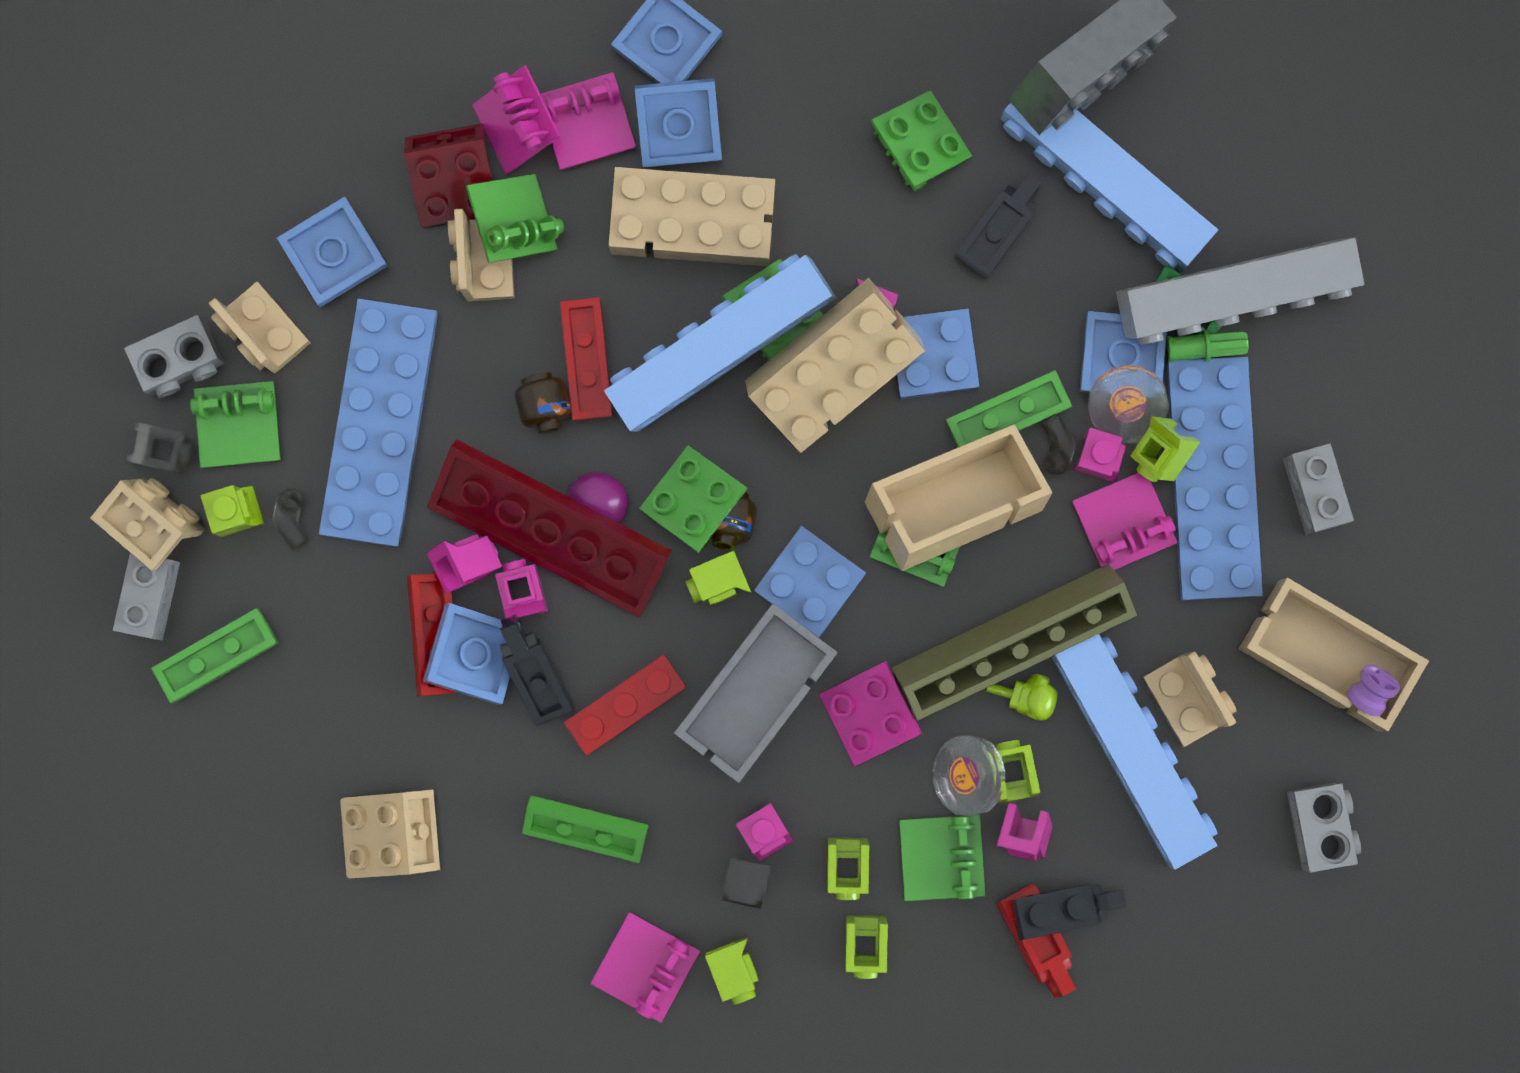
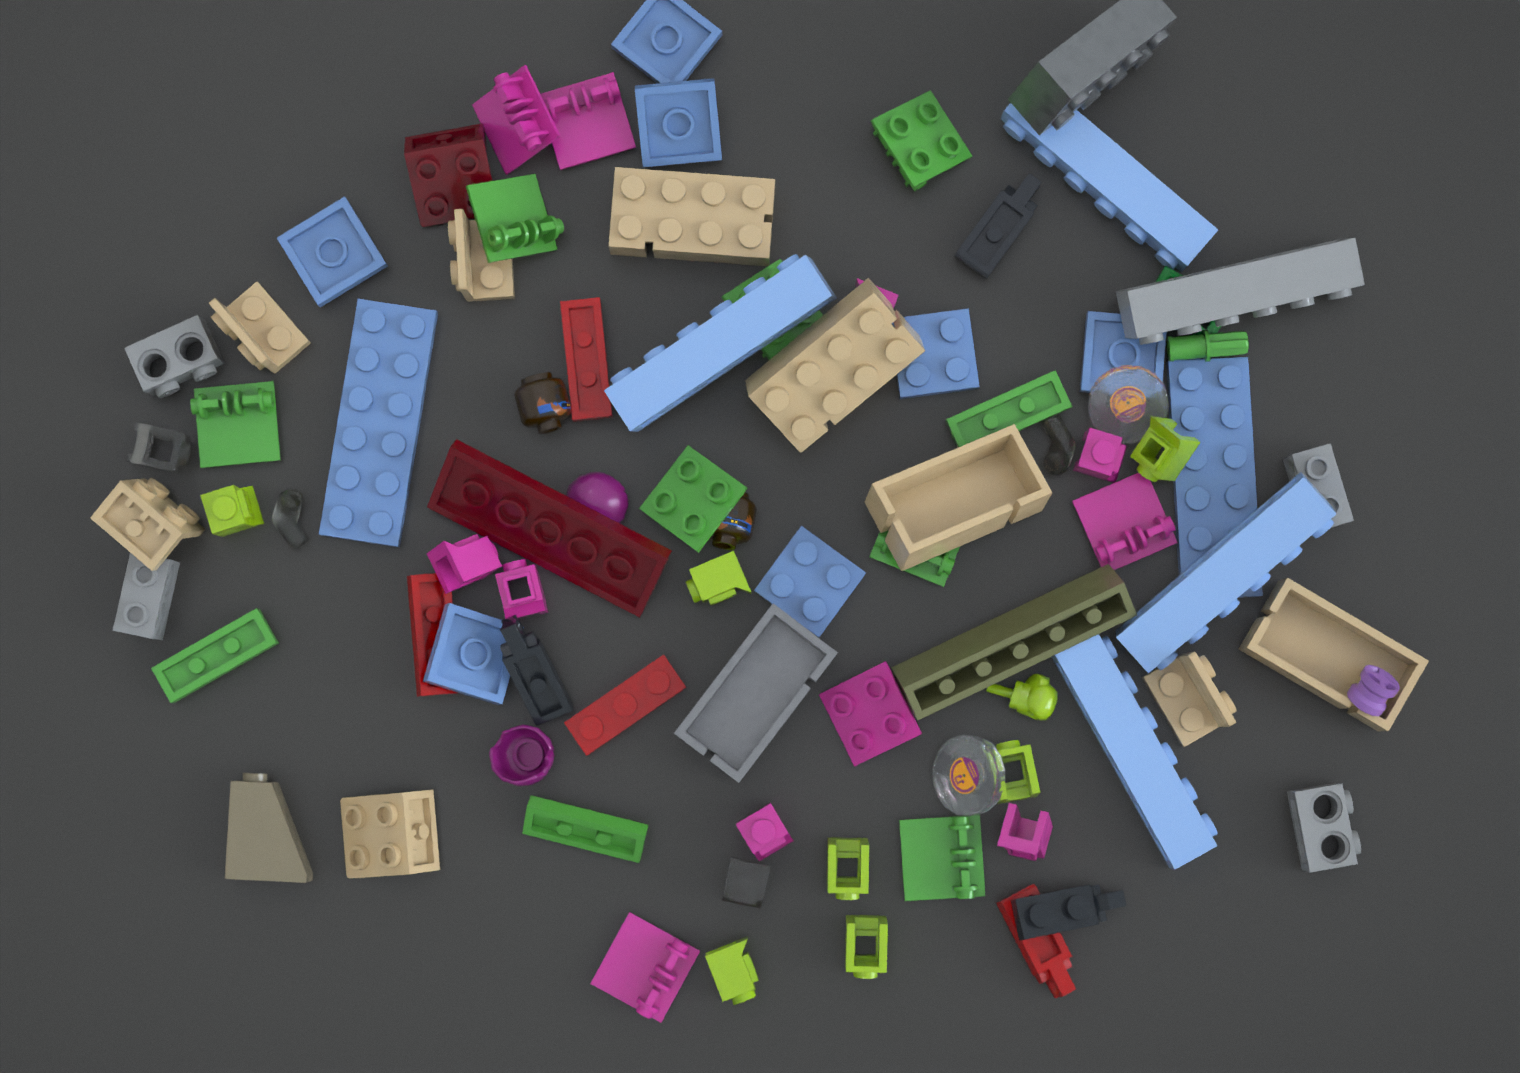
(263, 834): none -> dark tan slope
(522, 755): none -> magenta hair
(1225, 573): none -> light blue brick

